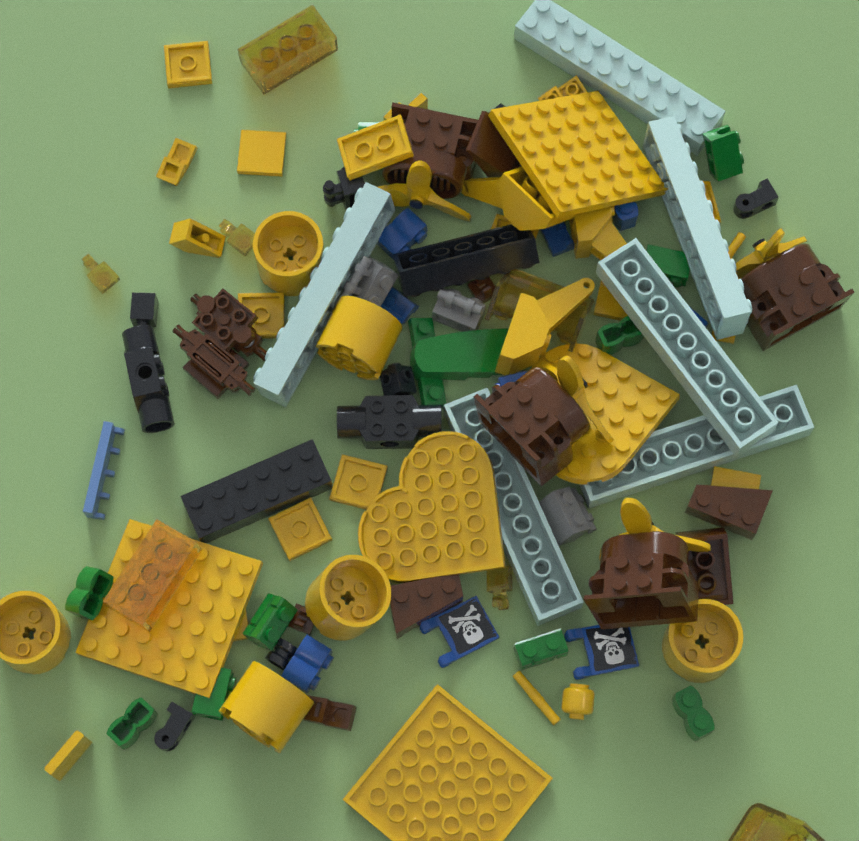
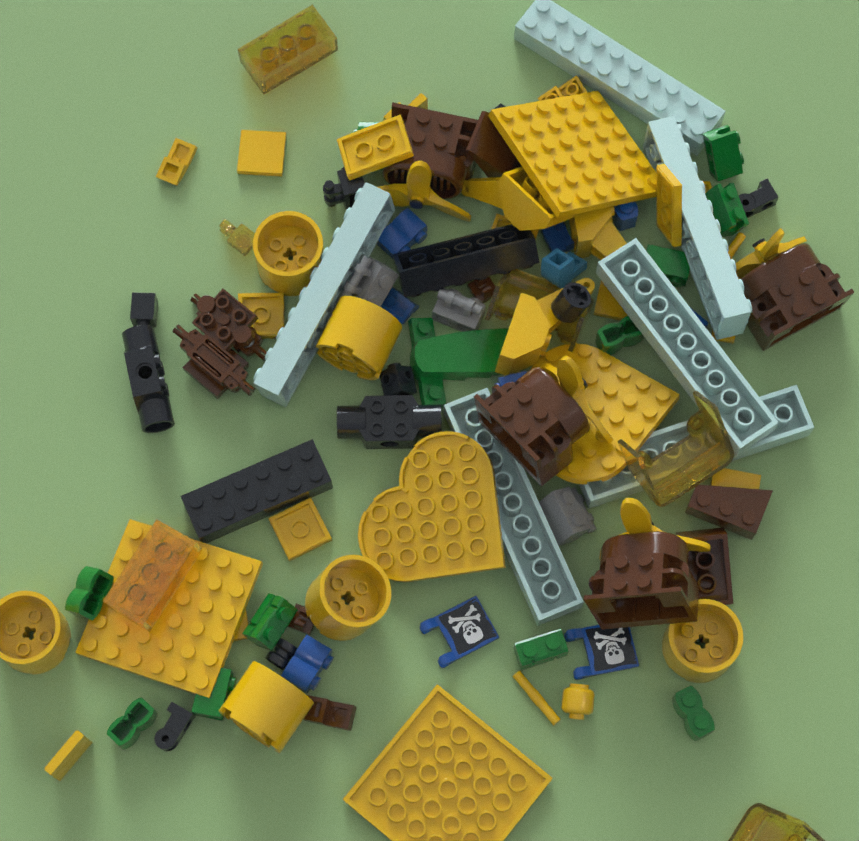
(100, 275): clear yellow plate -> none
(100, 471): medium blue hinge -> none
(188, 64): yellow tile -> none
(197, 238): yellow slope -> none
(357, 482): yellow tile -> none
(423, 600): reddish brown wedge -> none
(498, 583): clear yellow plate -> none
(561, 267): none -> dark azure brick
(571, 302): none -> black piece
(669, 205): none -> yellow tile
(686, 462): none -> clear yellow windscreen
(727, 209): none -> green brick

